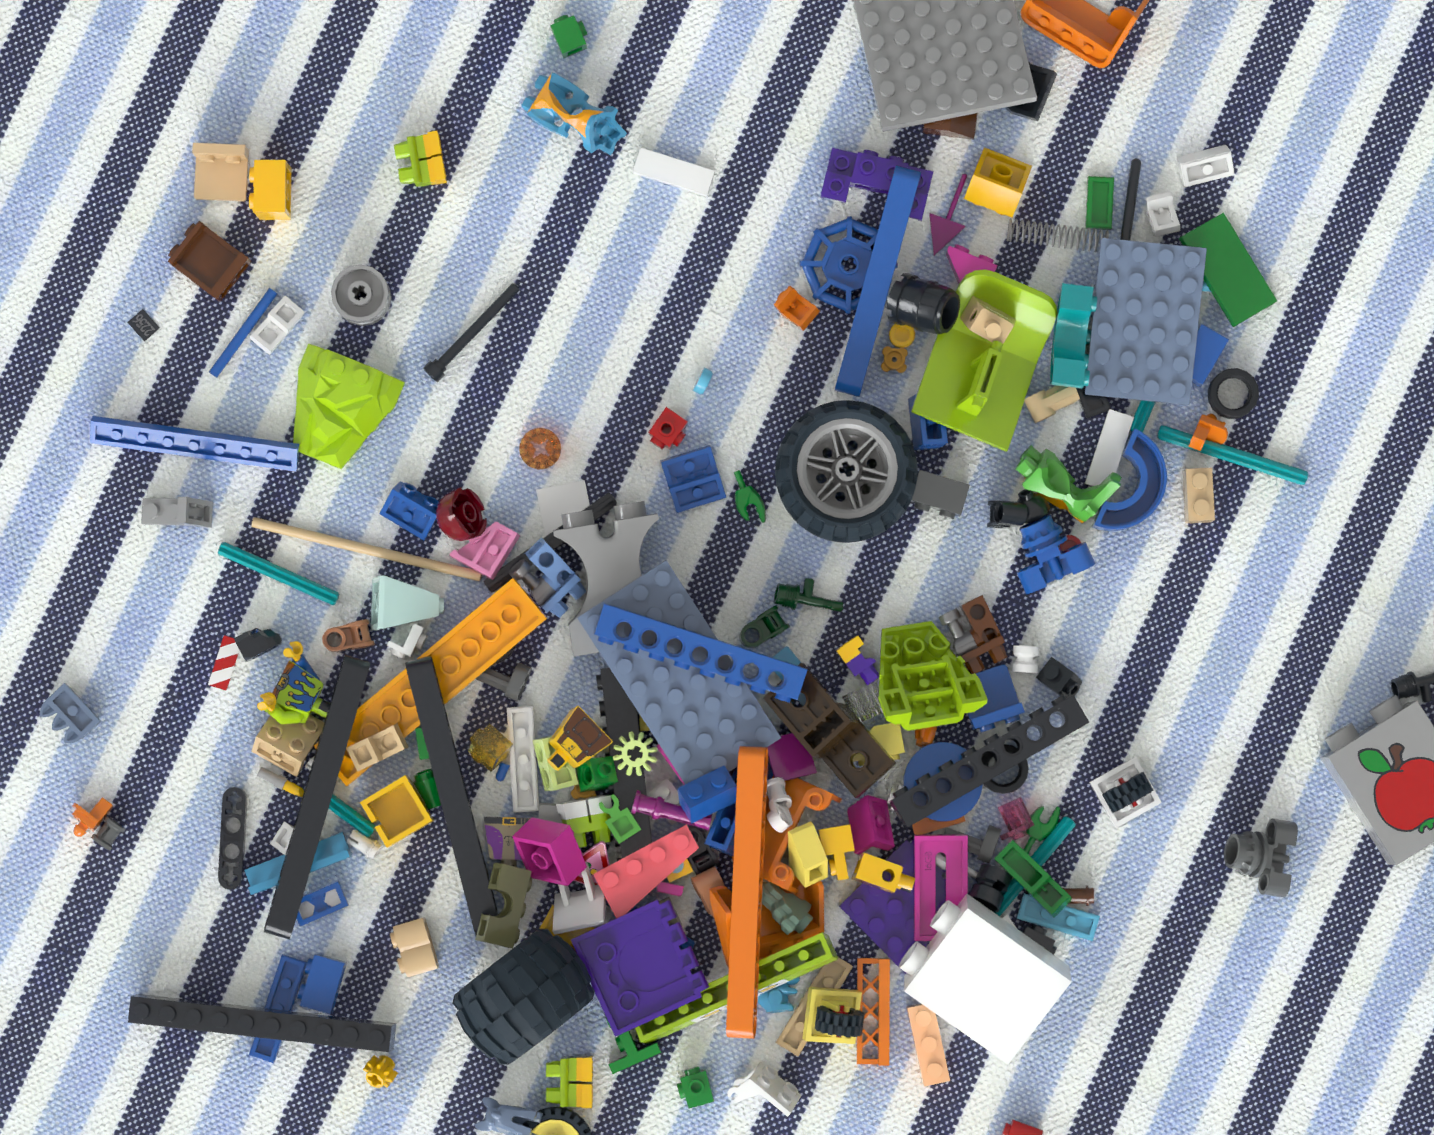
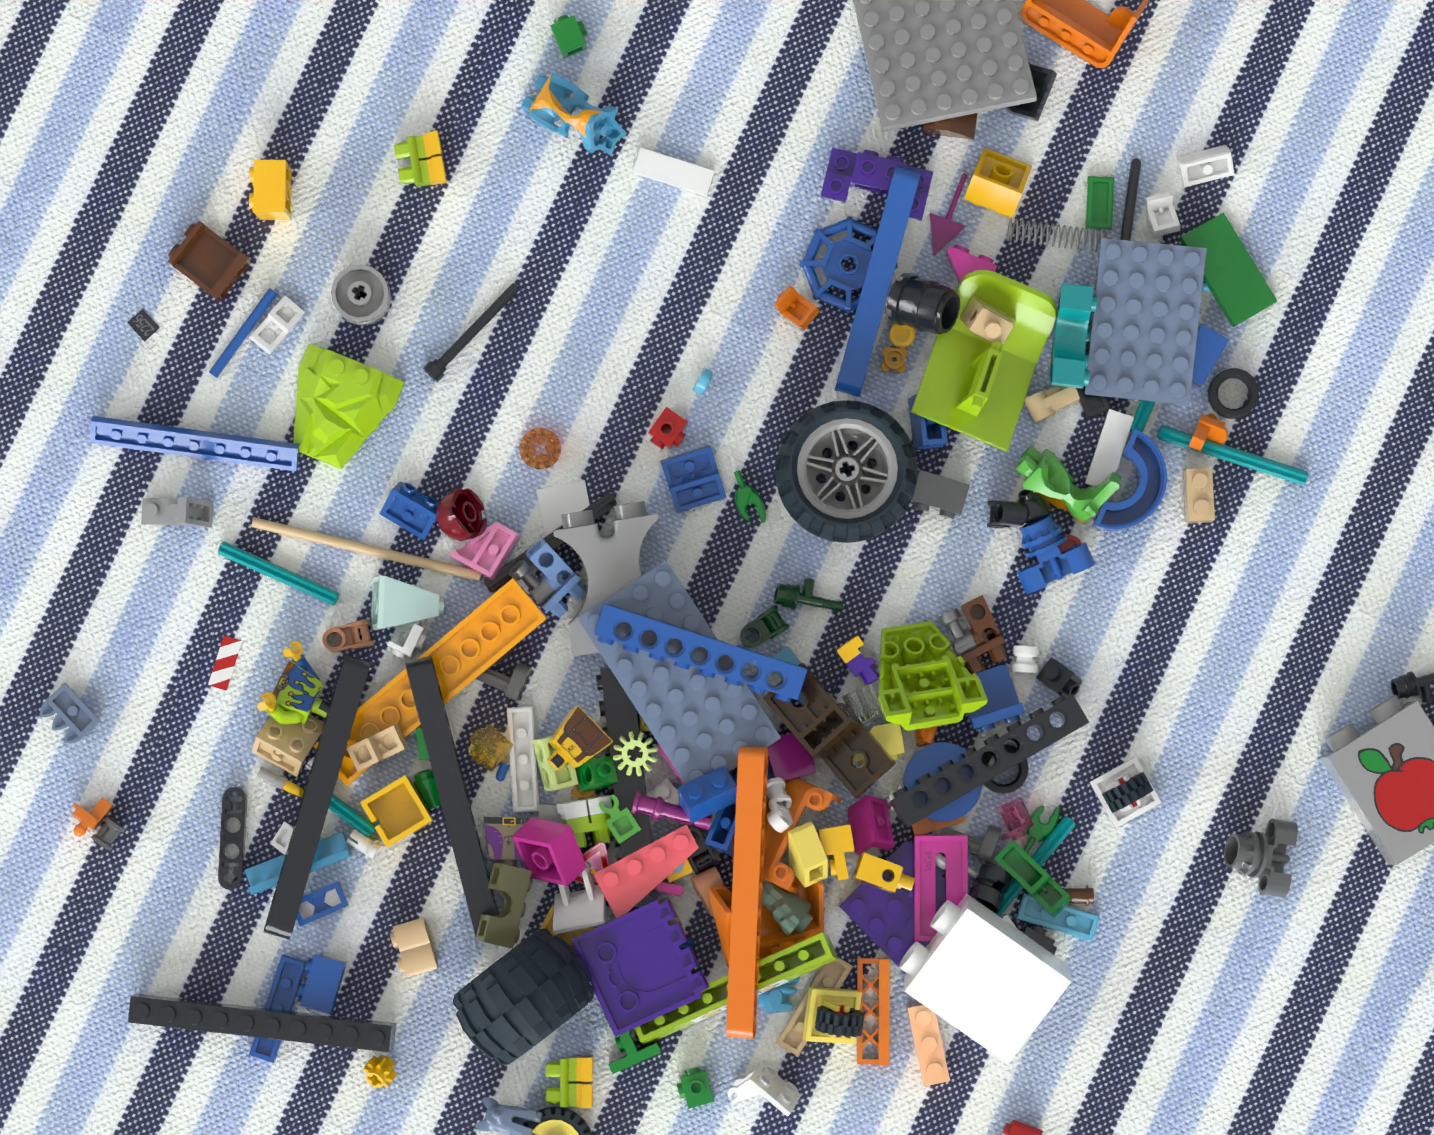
(220, 171): tan bracket -> none
(257, 642): black rock -> none

